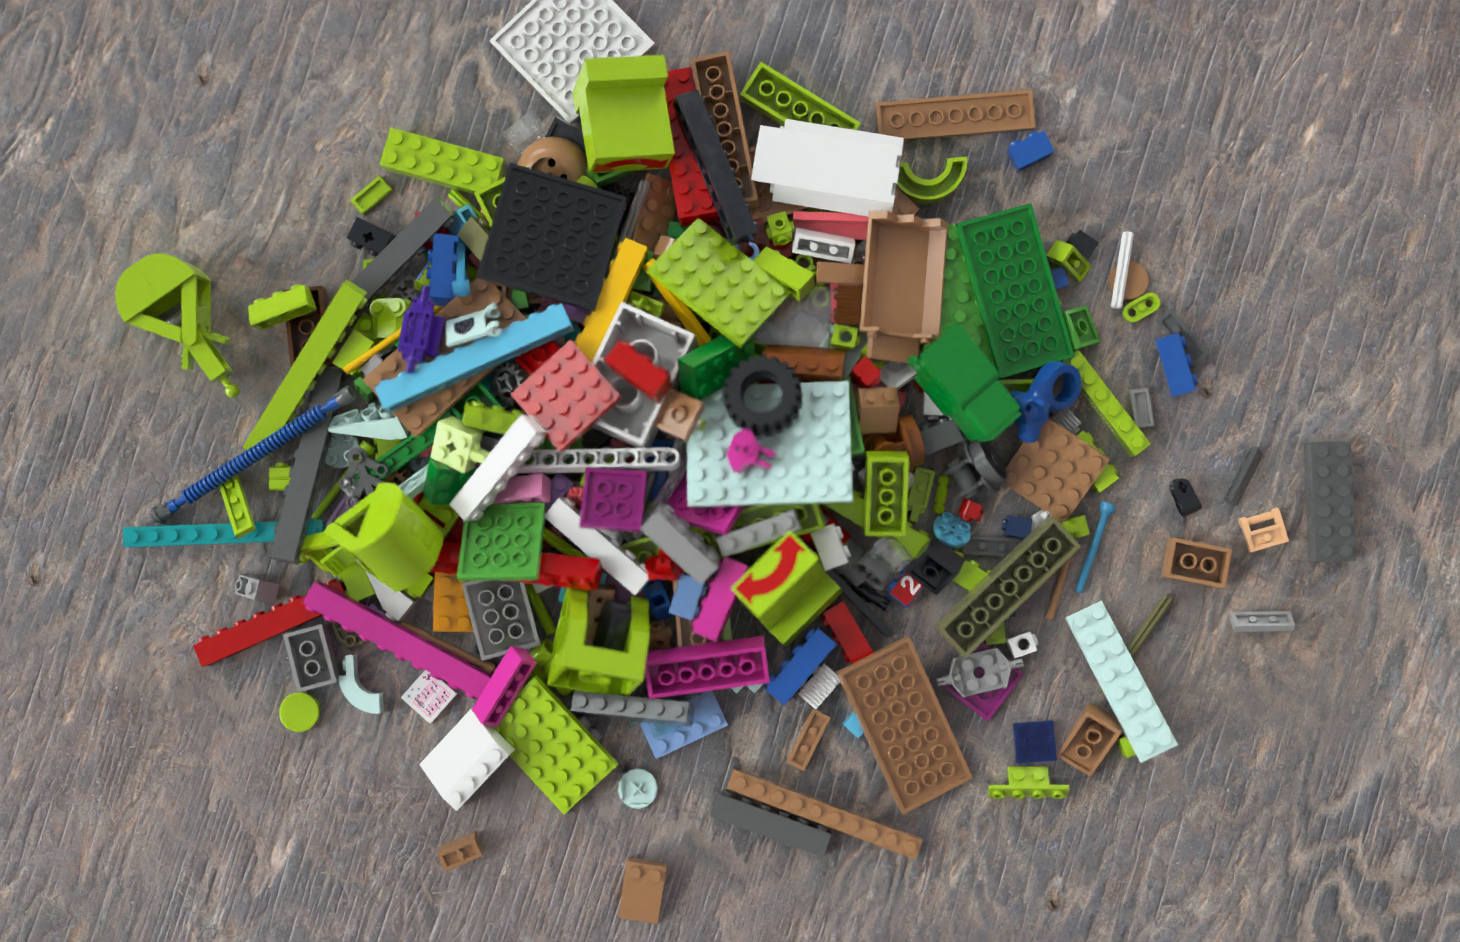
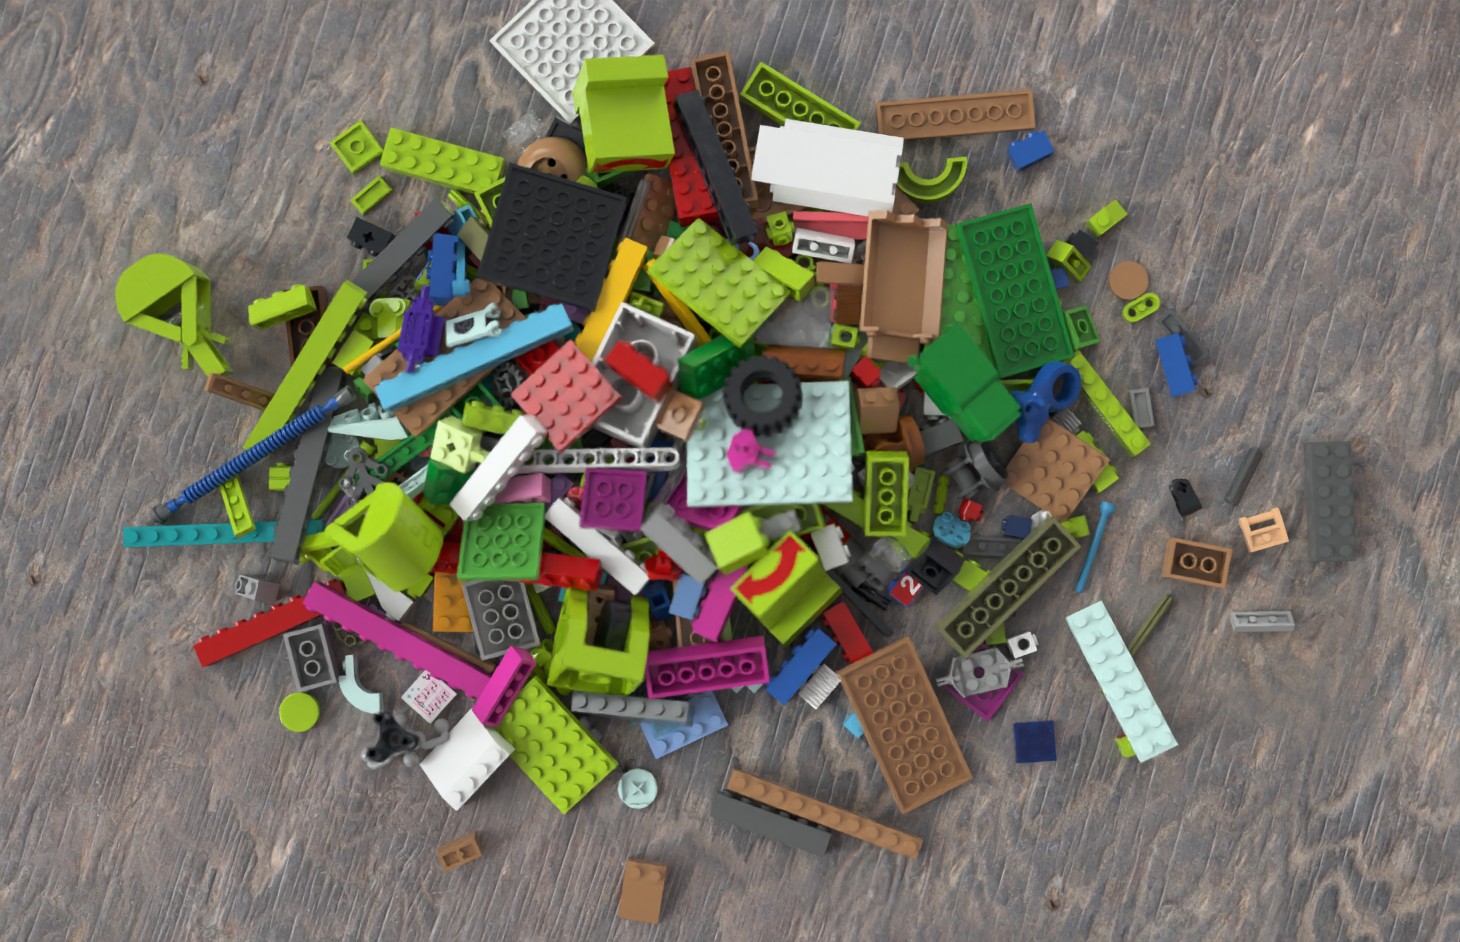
(238, 391): none -> medium nougat tile
(357, 147): none -> lime tile
(397, 739): none -> wheel
(737, 543): none -> lime brick
(808, 739): medium nougat plate -> none
(1028, 783): lime bracket -> none
(1057, 590): medium nougat bar -> none
(1090, 739): medium nougat slope -> none
(1106, 219): none -> lime slope
(1122, 270): white axle -> none

